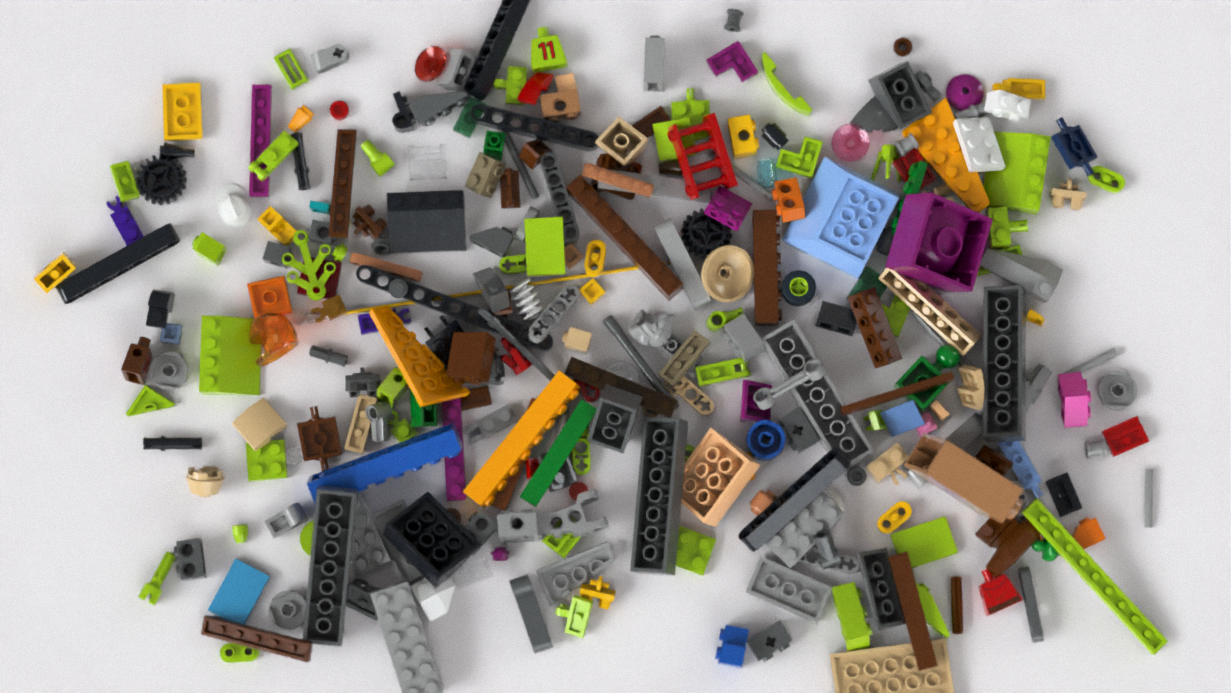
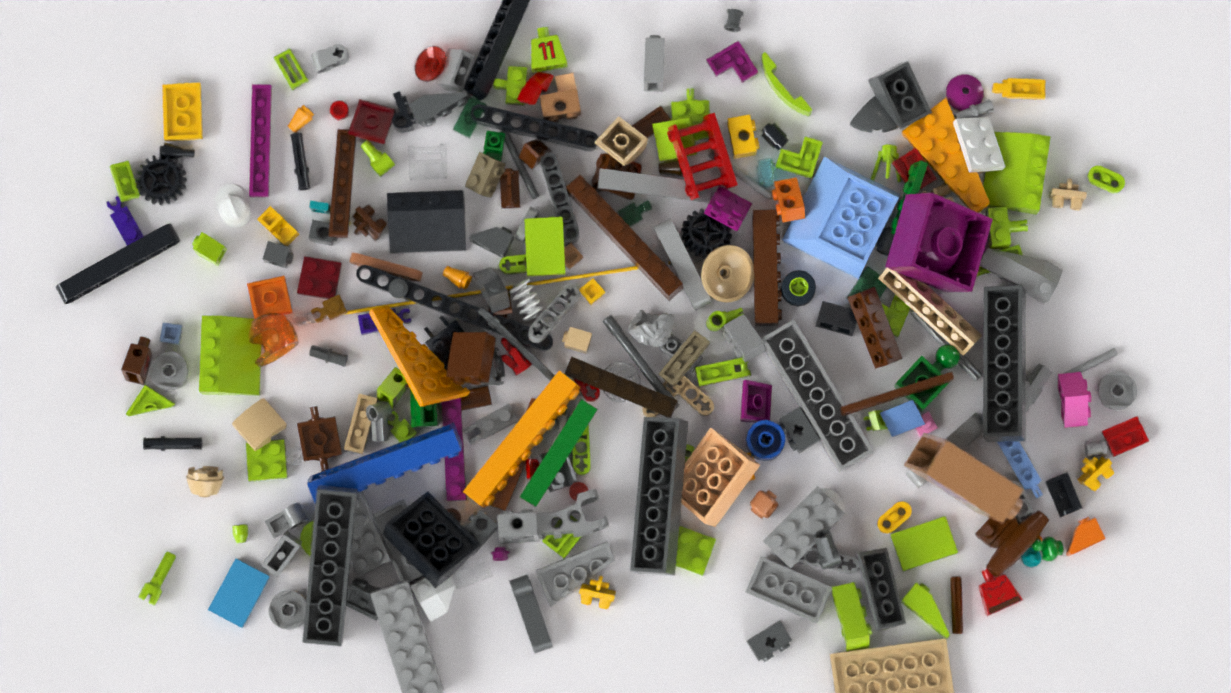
(55, 272): yellow brick -> none
(160, 306): black brick -> none
(195, 558): dark grey brick -> none
(239, 653): lime plate -> none
(257, 638): reddish brown tile -> none
(273, 155): lime plate -> none
(281, 553): none -> light grey brick
(309, 268): lime plant -> none
(339, 252): lime plate -> none
(362, 382): dark grey hips -> none
(371, 121): none -> dark red plate
(380, 245): dark grey plate -> none
(458, 277): none -> light orange cone
(577, 615): lime plate -> none
(595, 259): yellow plate -> none
(614, 418): dark grey brick -> none
(617, 179): nougat piece -> none
(632, 214): none -> clear green plate
(733, 646): blue brick -> none
(792, 382): light grey piece -> none
(794, 499): beam -> none
(854, 133): clear pink dish -> none
(861, 472): dark grey plate -> none
(887, 463): tan brick -> none
(902, 41): reddish brown plate -> none
(906, 144): light grey bush -> none
(912, 611): reddish brown tile -> none
(926, 85): dark grey plate -> none
(938, 410): light nougat tile -> none
(972, 390): tan slope -> none
(994, 460): reddish brown hips -> none
(1007, 105): white brick -> none
(1030, 604): dark grey beam -> none
(1031, 558): none -> teal tile
(1034, 317): yellow tile -> none
(1074, 147): dark blue plate -> none
(1093, 469): none -> yellow hips
(1094, 576): lime plate -> none
(1148, 497): light grey bar -> none

